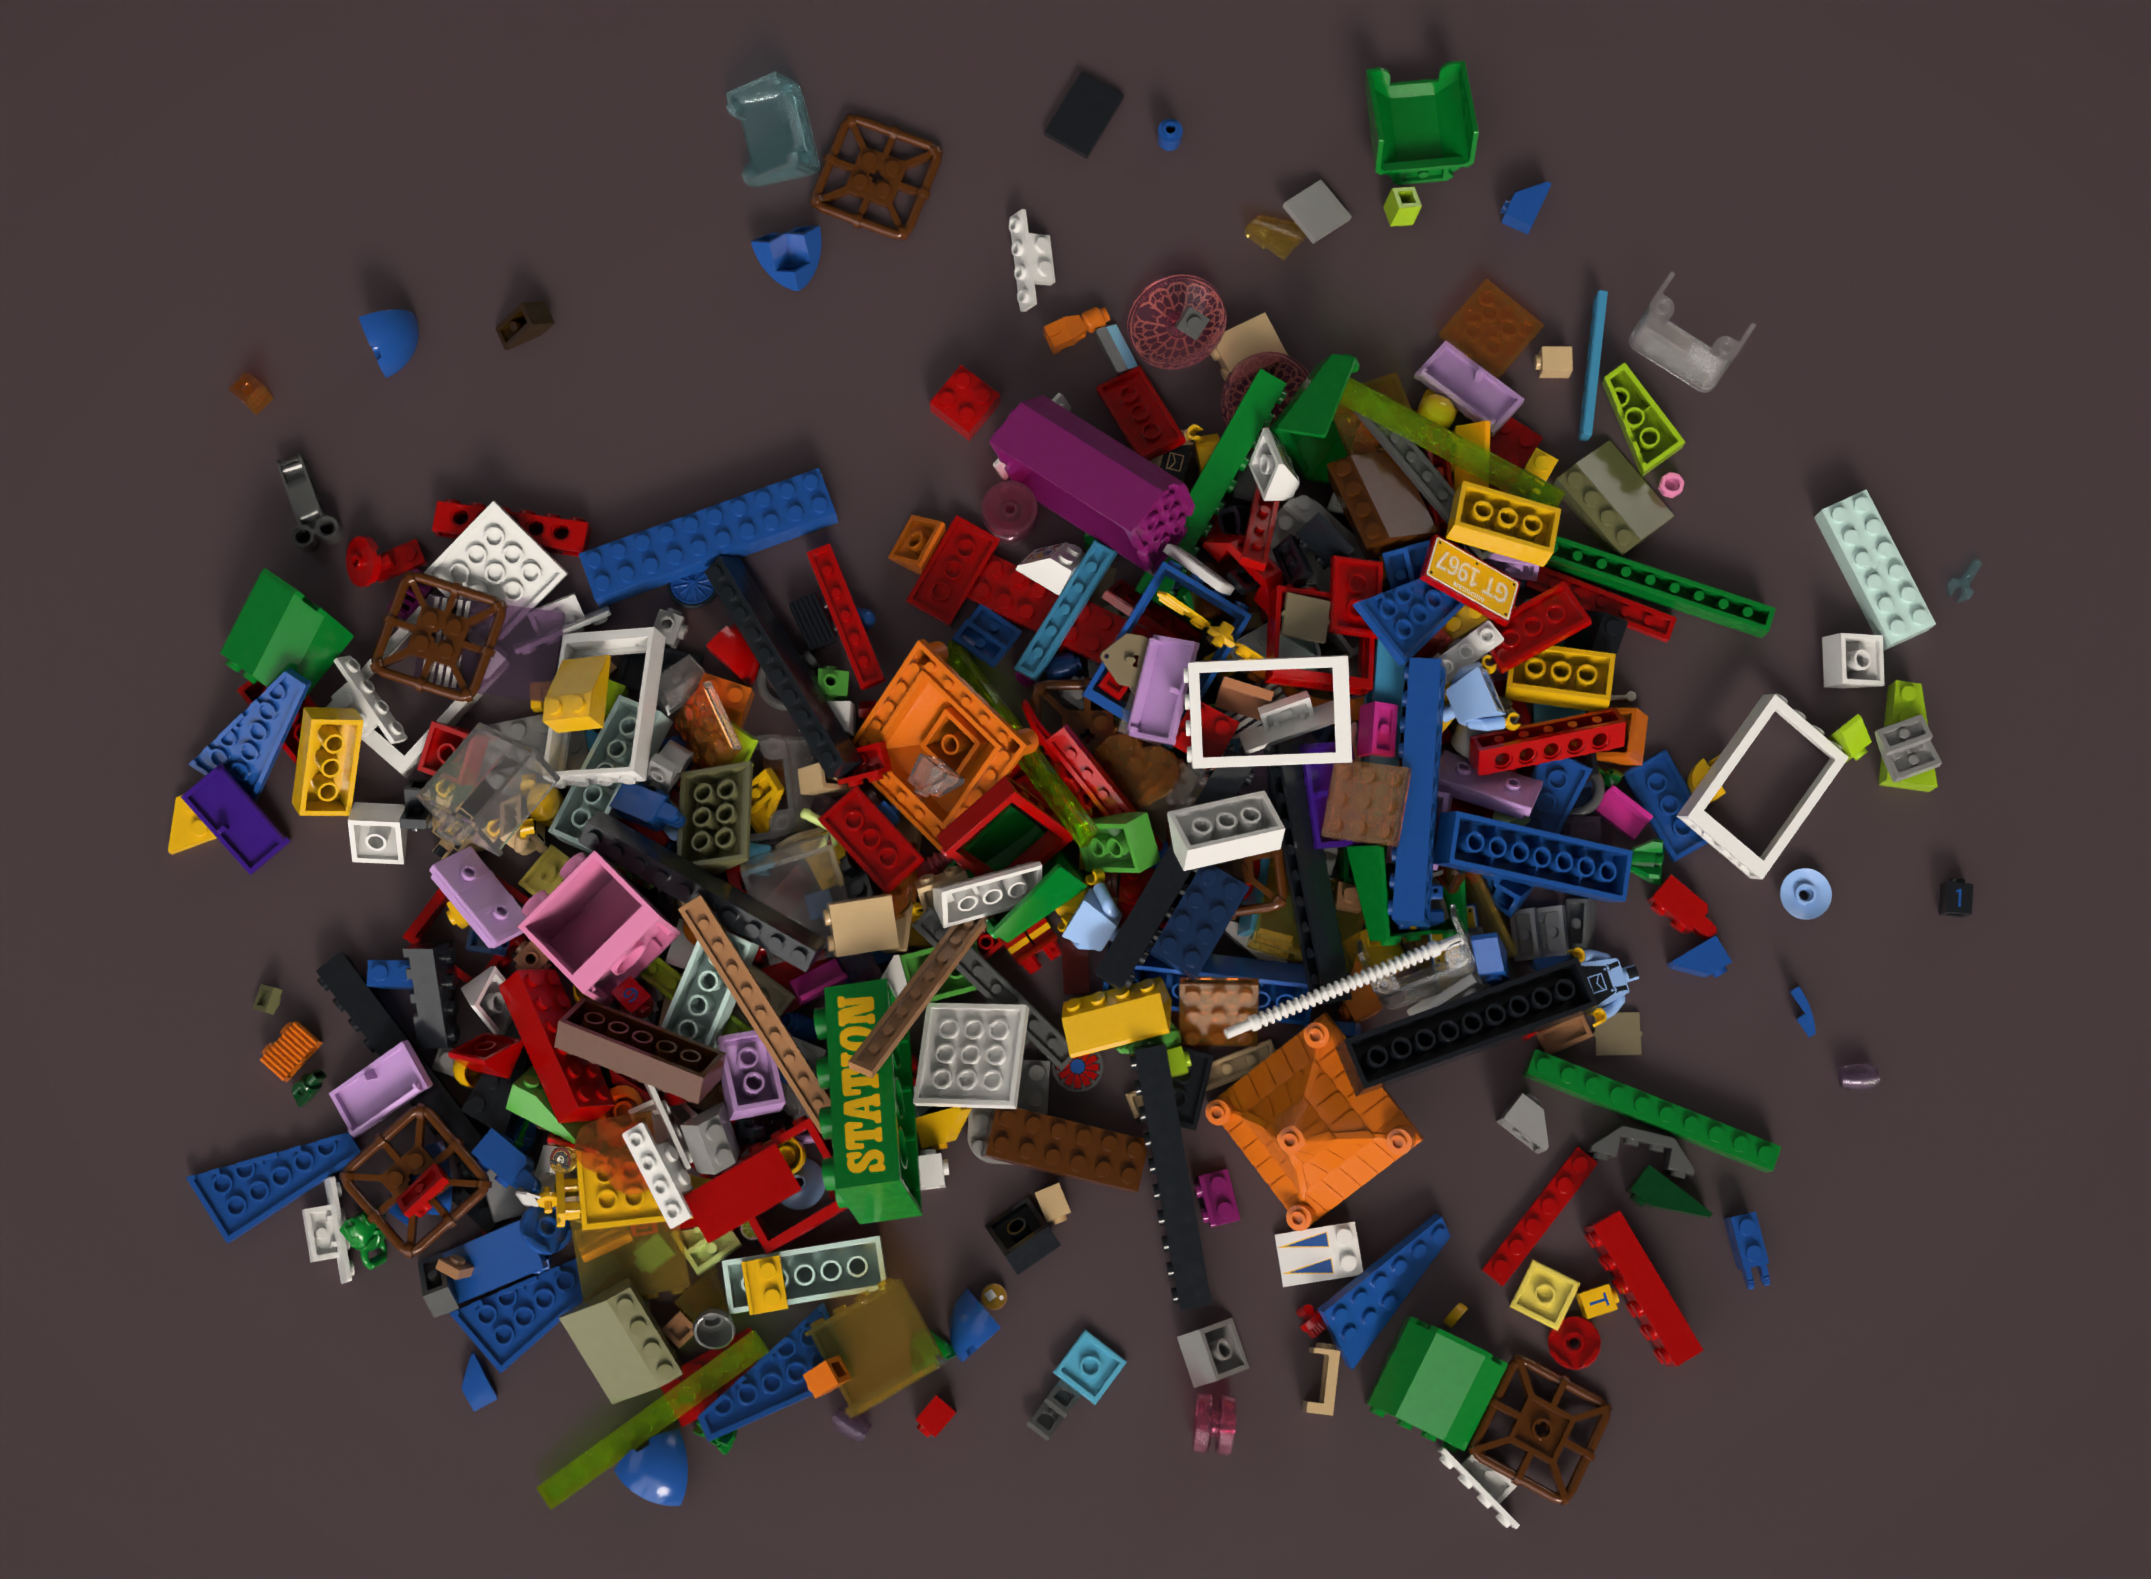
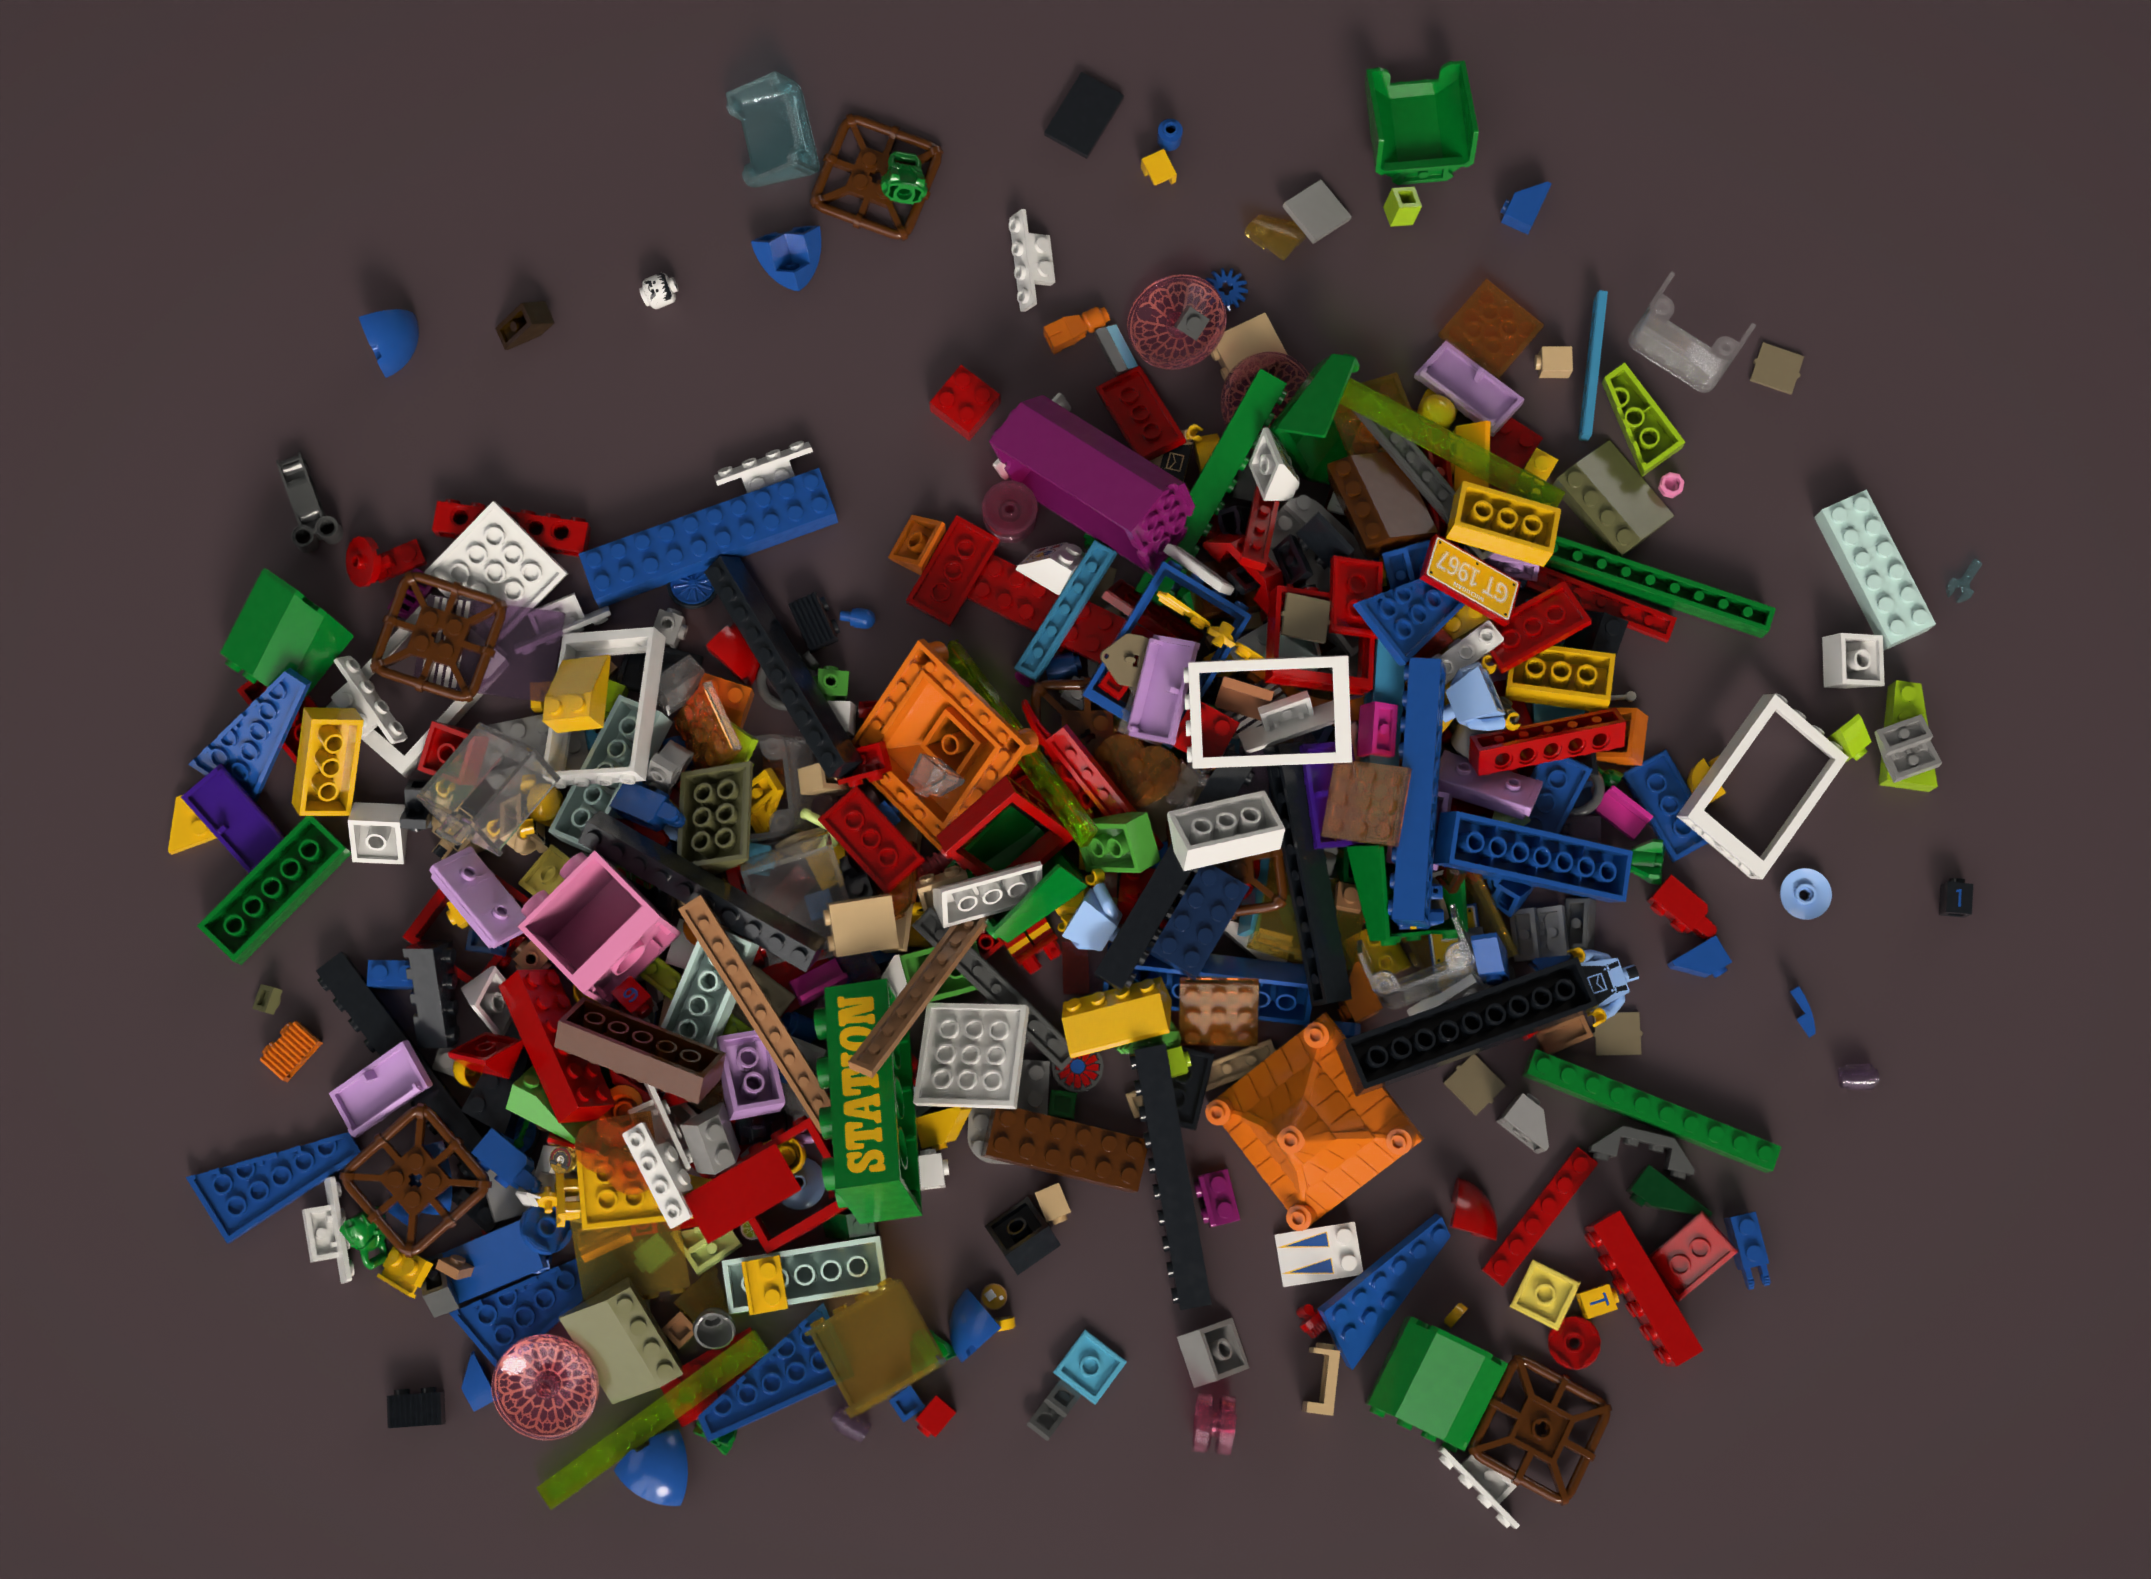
(251, 393): clear orange slope -> none
(274, 889): none -> green brick
(308, 1087): dark green piece -> none
(405, 1273): none -> yellow plate
(416, 1409): none -> black brick
(417, 1196): red hinge -> none
(539, 1408): none -> clear pink dish
(658, 290): none -> white head
(764, 471): none -> white bracket
(827, 1376): orange brick -> none
(845, 617): red plate -> none
(847, 1227): none -> dark green slope
(902, 181): none -> green piece
(907, 1403): none -> blue plate
(987, 635): blue slope -> none
(1006, 1322): none -> yellow tile
(1062, 1104): none -> green tile
(1158, 168): none -> yellow panel
(1231, 281): none -> blue gear
(1254, 1022): white hose -> none
(1473, 1211): none -> red brick
(1474, 1084): none -> dark tan piece
(1691, 1255): none -> red tile
(1776, 368): none -> dark tan piece

